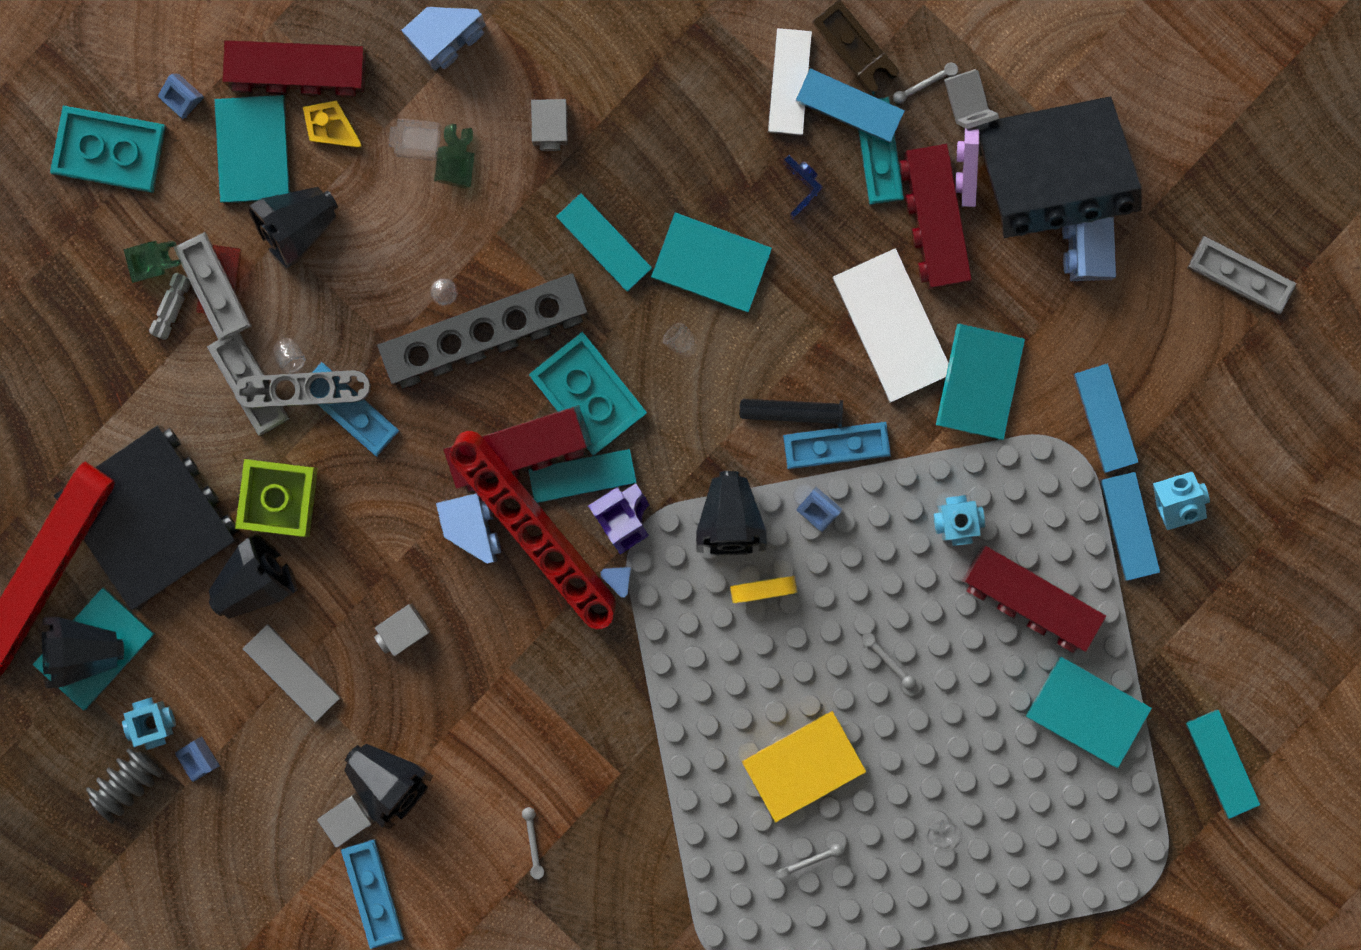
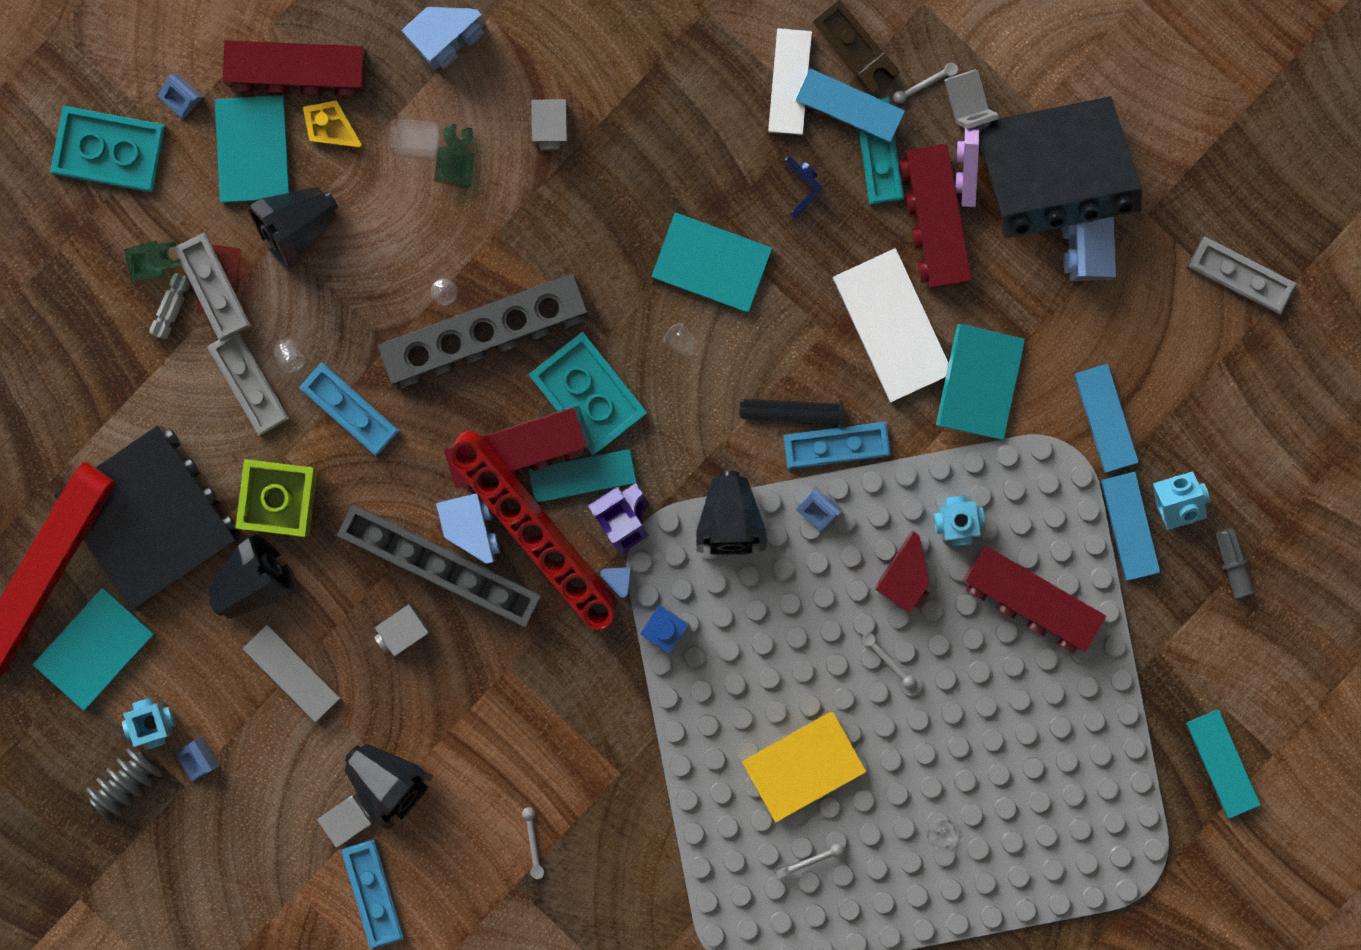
(77, 651): black cone -> none
(302, 385): light grey beam -> none
(439, 565): none -> dark grey brick
(604, 242): teal tile -> none
(664, 628): none -> blue brick
(763, 589): yellow beam -> none
(906, 576): none -> dark red slope
(1088, 712): teal tile -> none
(1234, 563): none -> dark grey axle

